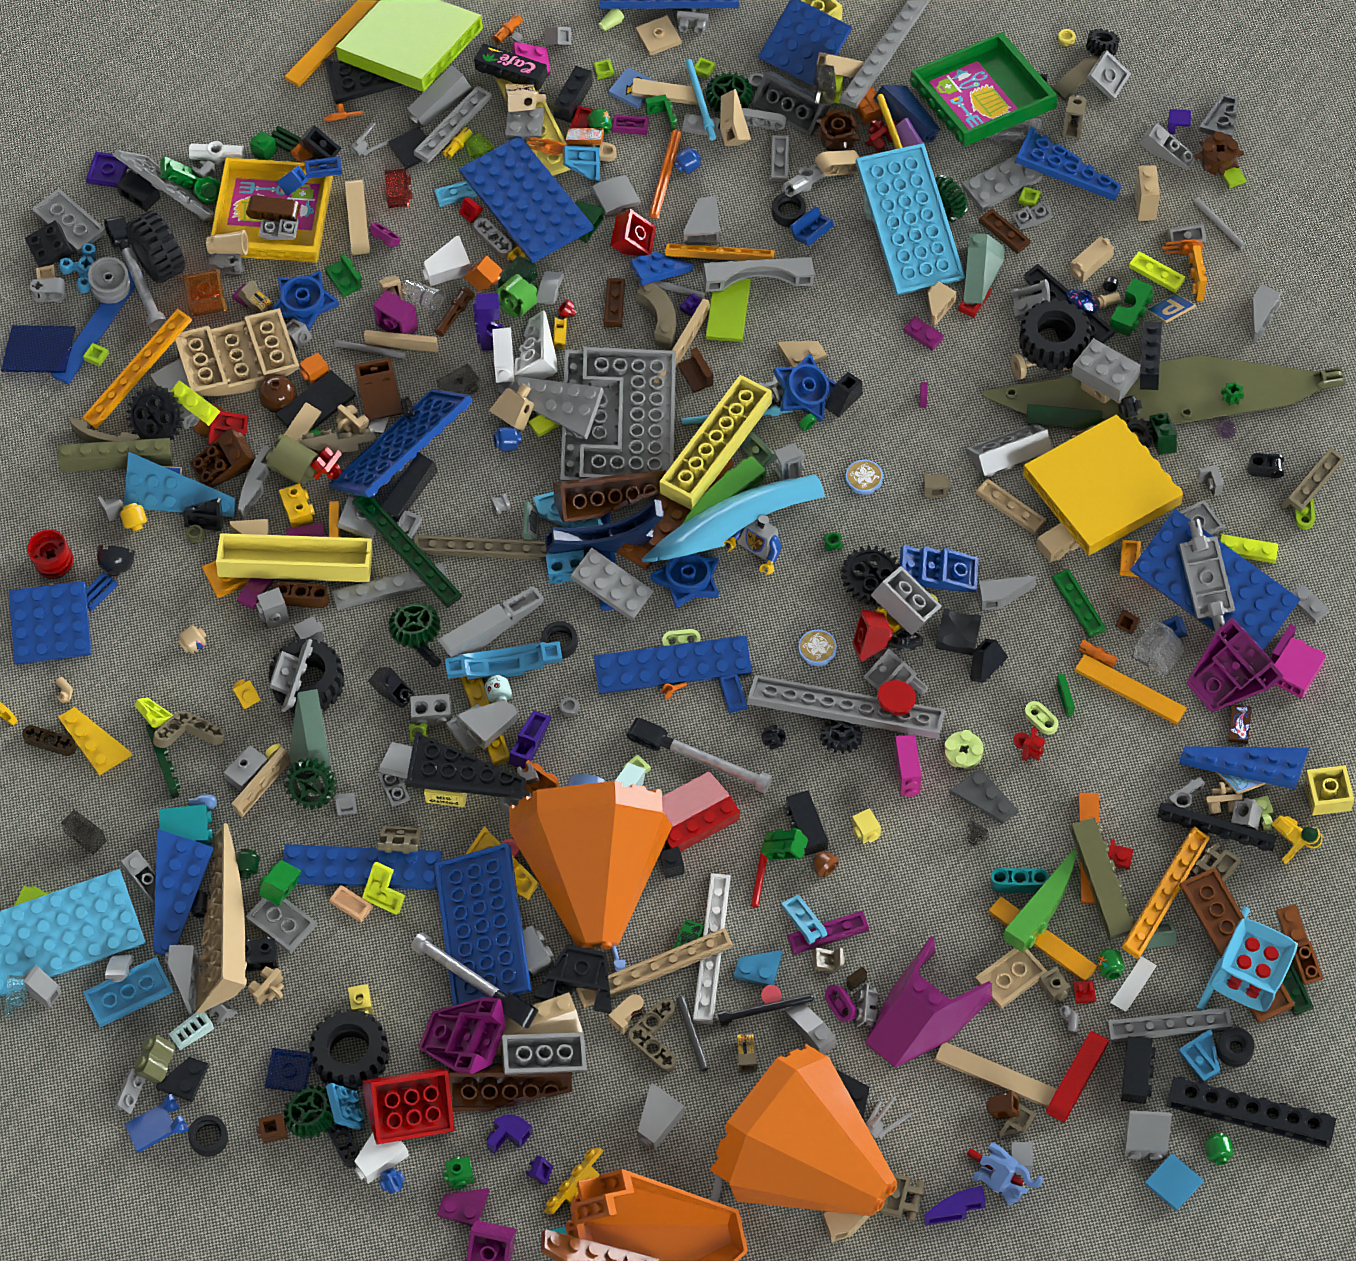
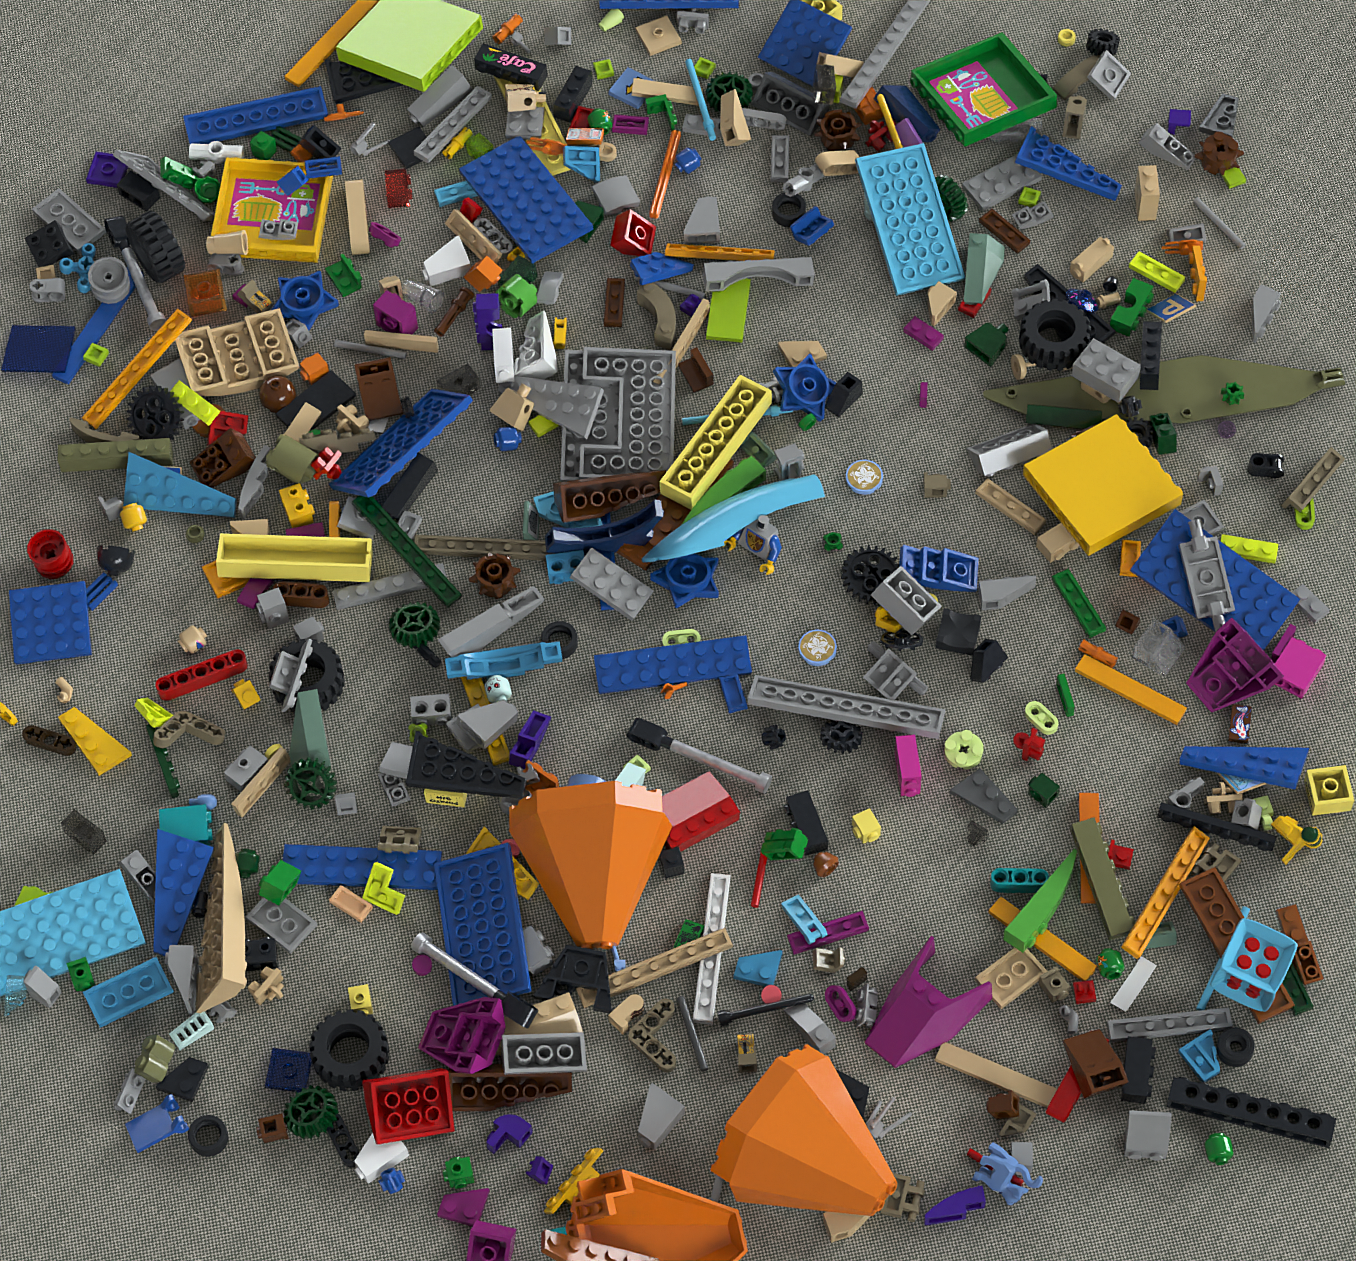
(82, 968): none -> green brick
(118, 967): light grey slope -> none
(196, 682): none -> red beam
(205, 514): black wing -> none
(256, 116): none -> blue plate
(272, 208): reddish brown beam -> none
(345, 1106): dark azure tile -> none
(391, 686): black slope -> none
(422, 965): none -> magenta tile
(472, 236): none -> tan plate
(494, 575): none -> reddish brown brick
(500, 504): light grey wheel -> none
(532, 52): dark pink wing -> none
(566, 309): red tile -> none
(569, 707): light grey tile -> none
(871, 634): red slope -> none
(896, 697): red tile -> none
(987, 342): none -> dark green torso
(1043, 790): none -> dark green brick
(1094, 1063): none -> reddish brown slope
(1174, 1182): dark azure tile -> none

